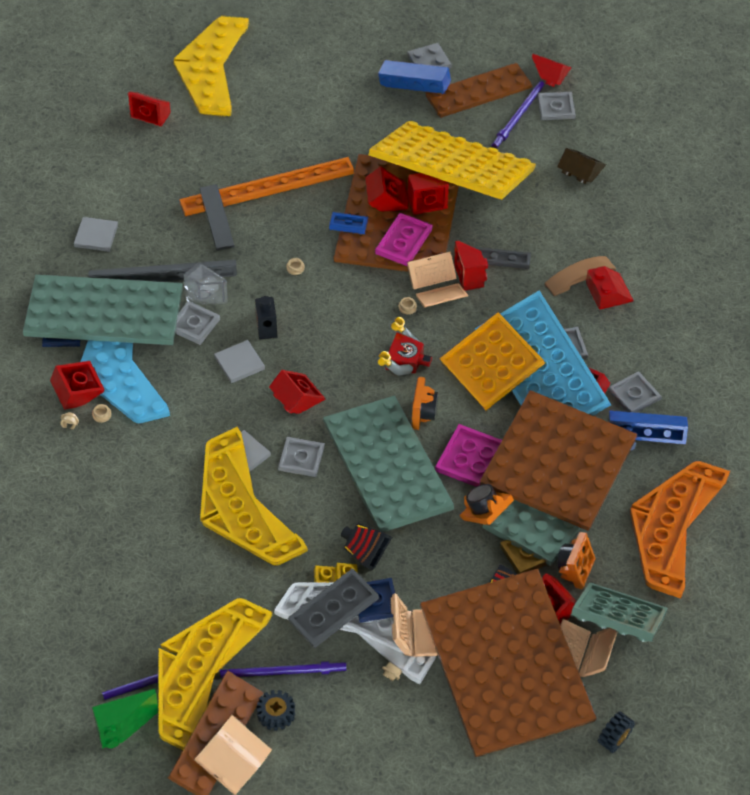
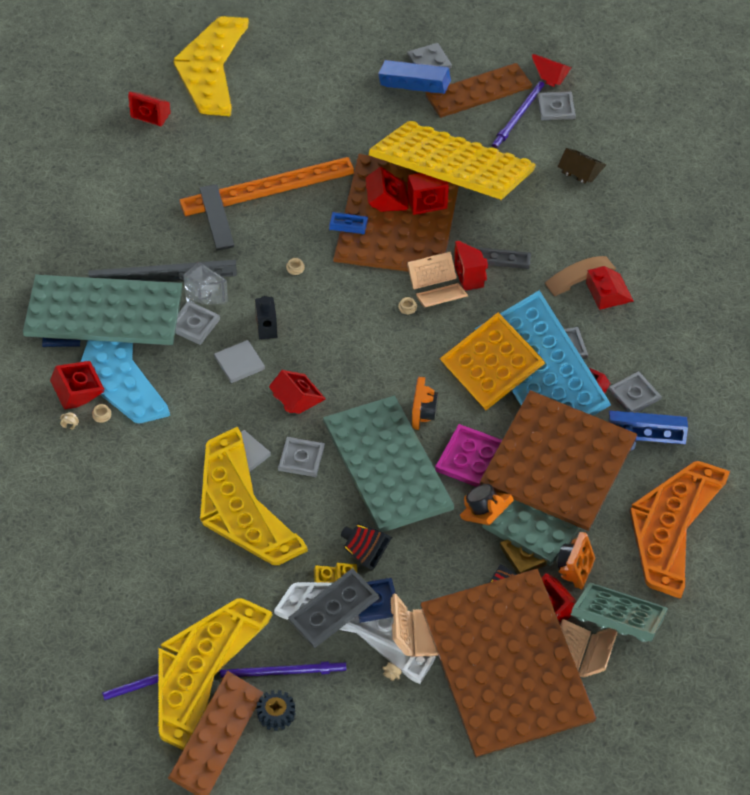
(96, 234): light grey tile -> none
(123, 717): green slope -> none
(233, 755): light nougat piece -> none
(403, 239): dark pink plate -> none
(405, 352): torso -> none
(616, 732): black wheel -> none

